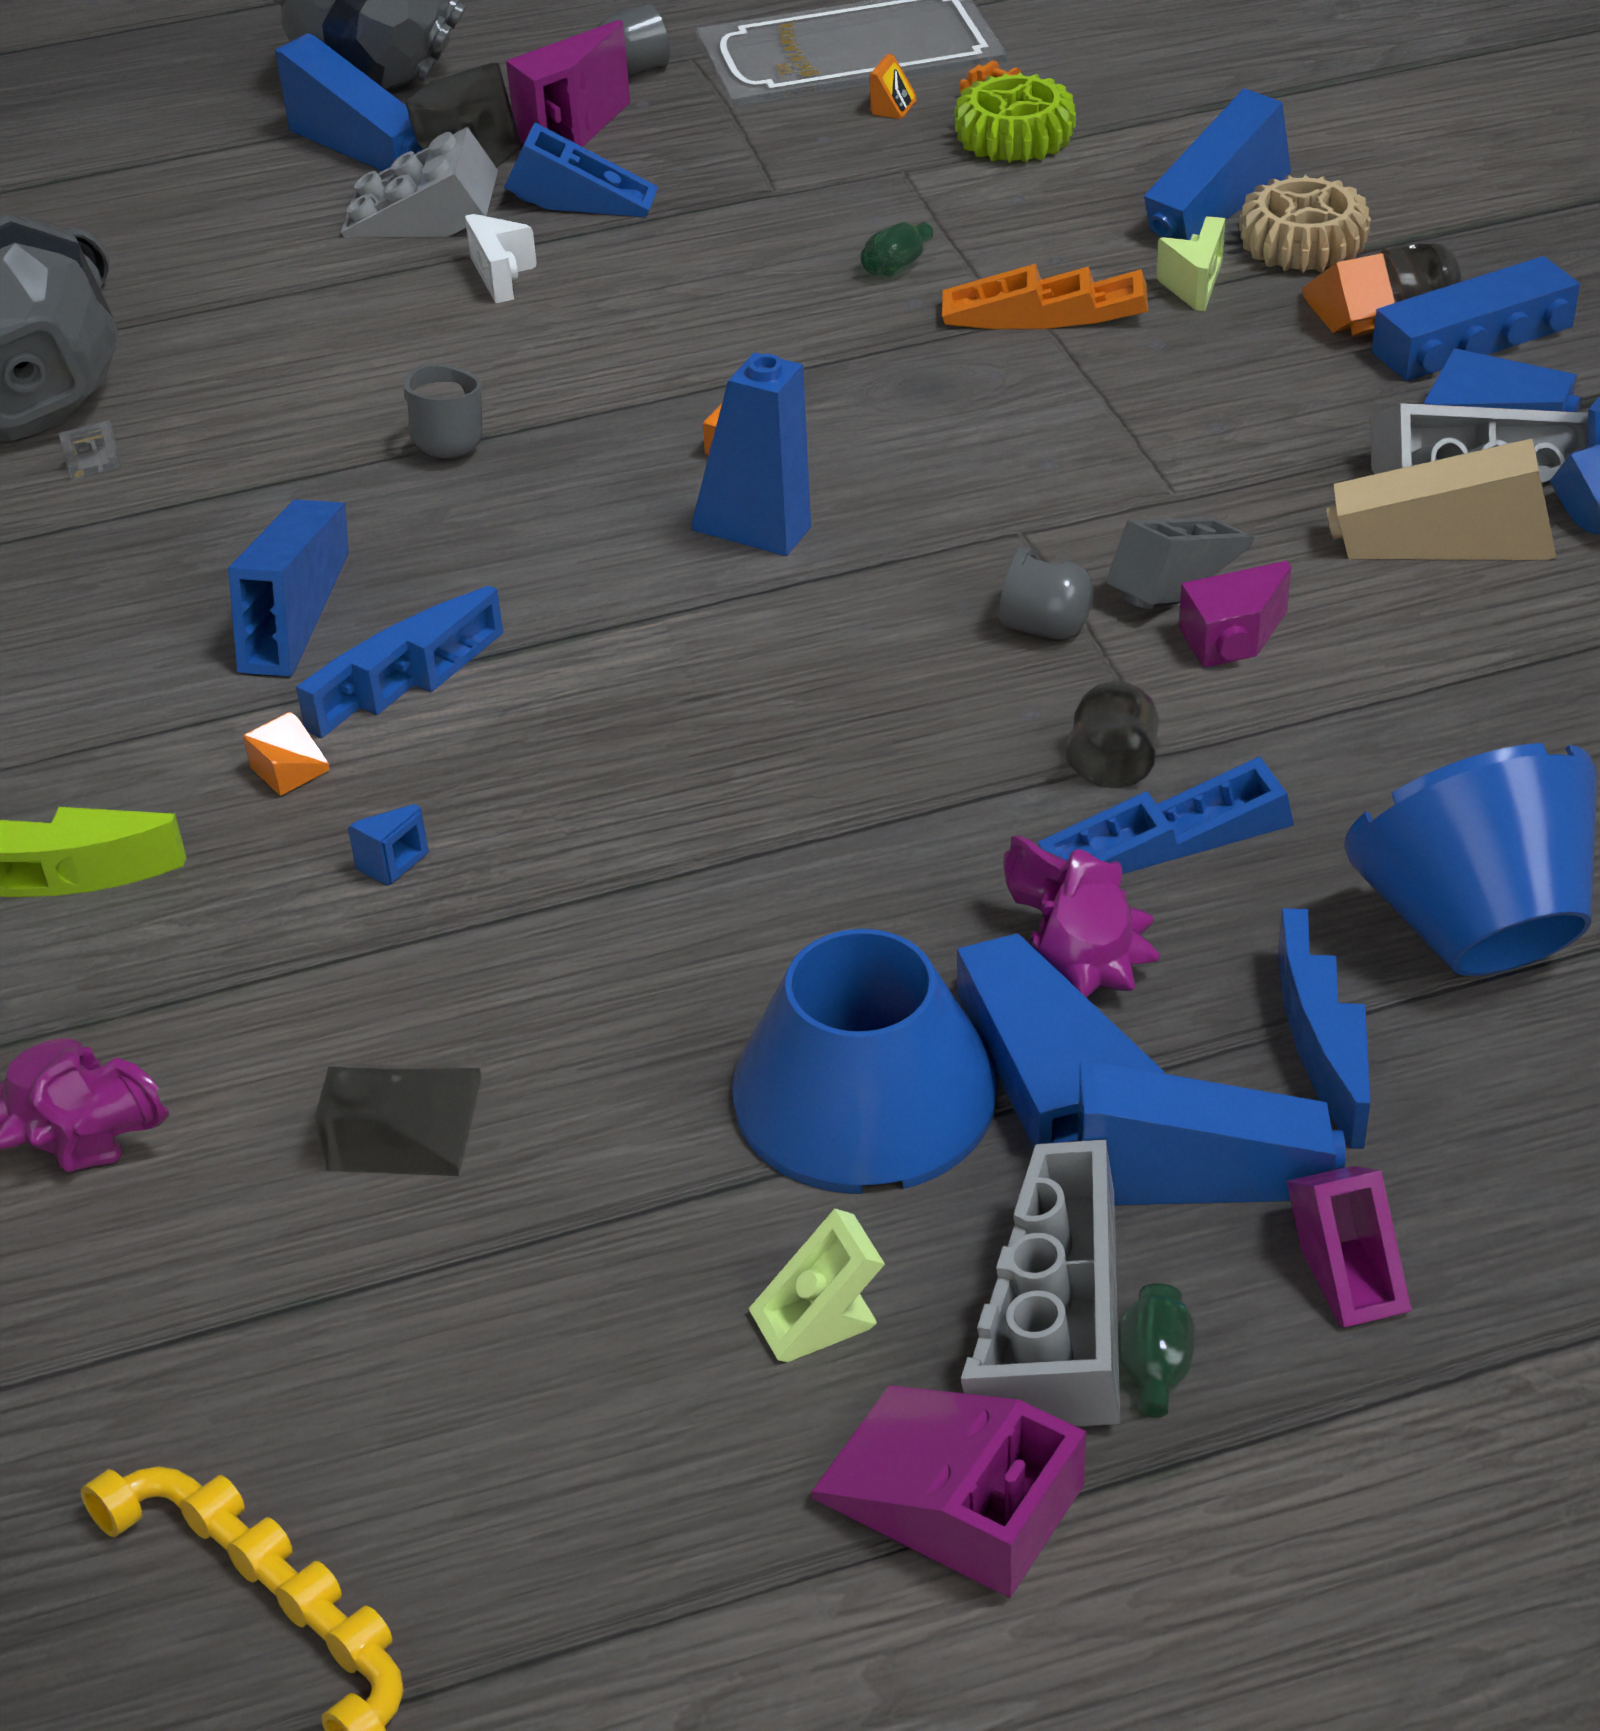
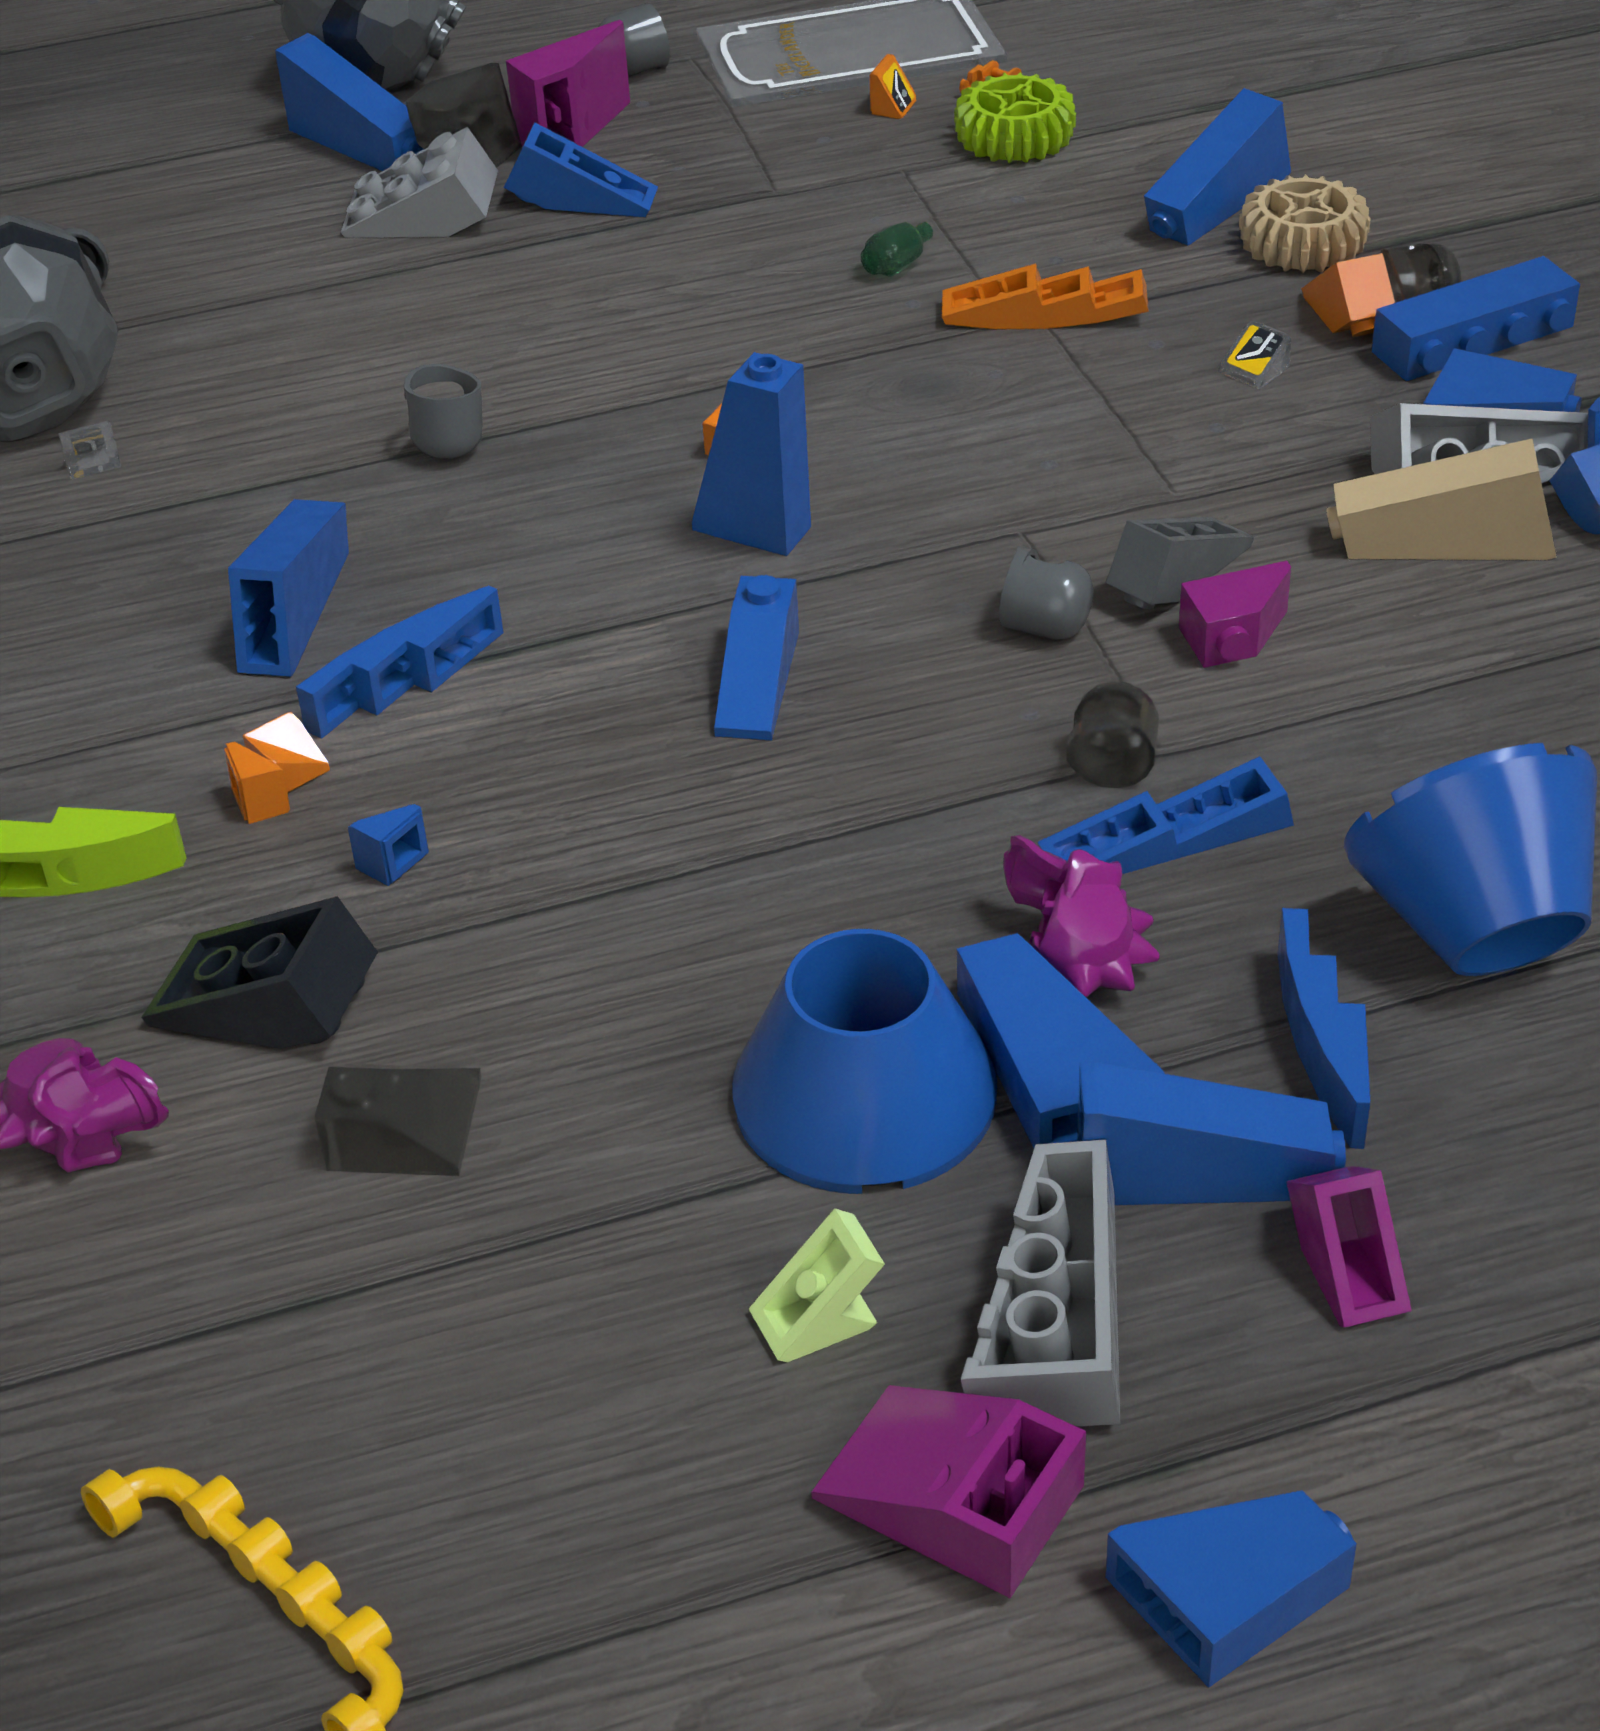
(256, 784): none -> orange slope
(267, 978): none -> black slope
(500, 252): white slope -> none
(757, 657): none -> blue slope
(1157, 1345): clear green plant -> none
(1192, 265): yellowish green slope -> none
(1231, 1575): none -> blue slope
(1257, 355): none -> slope

